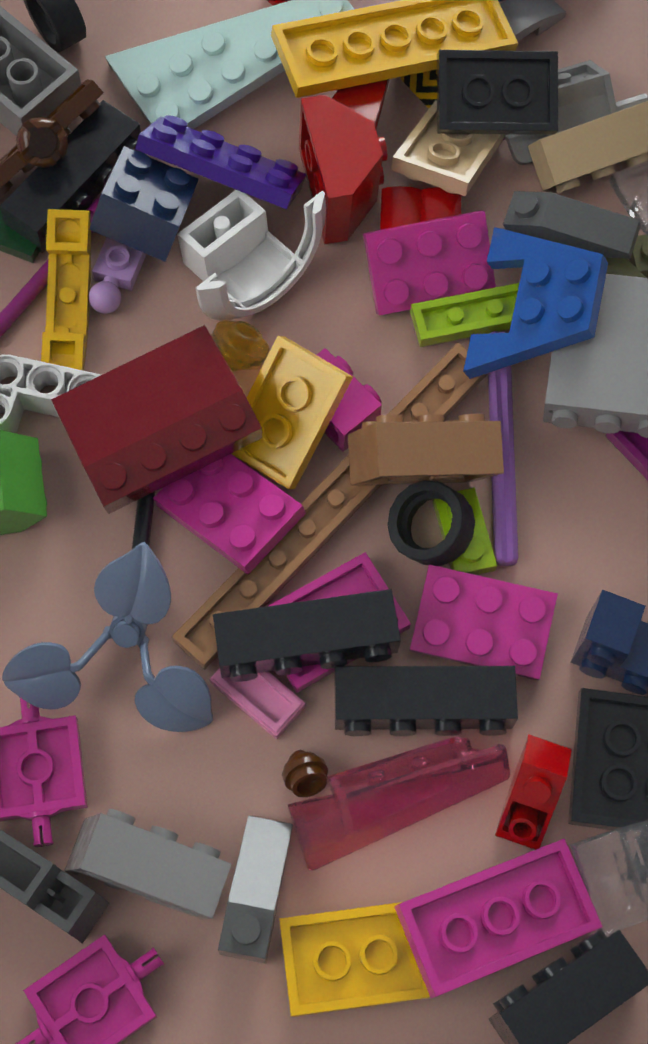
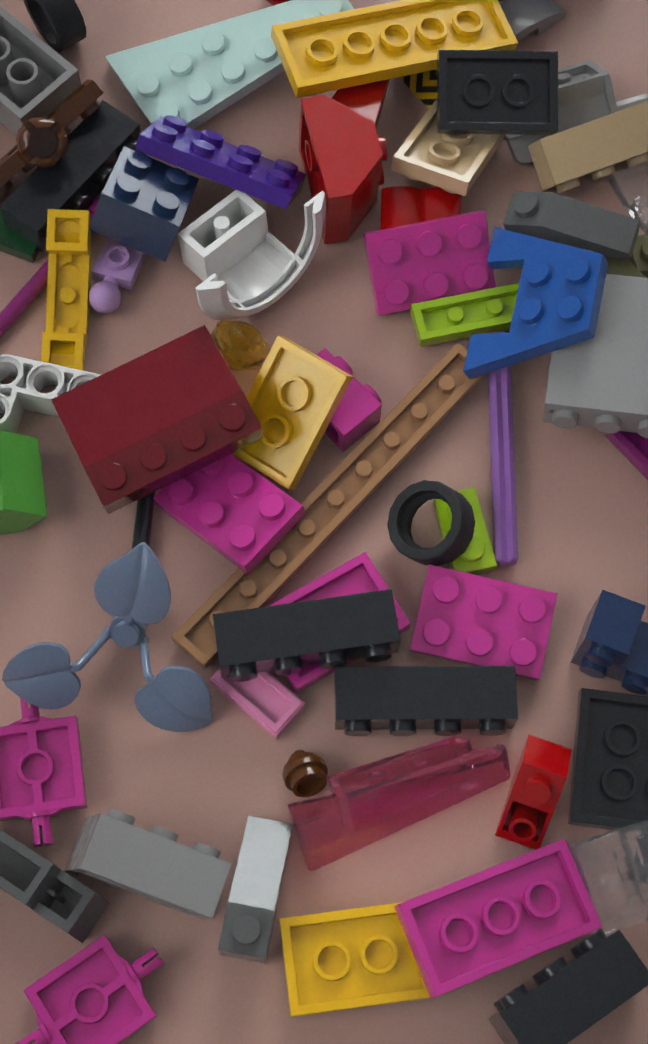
(425, 450): medium nougat brick -> none

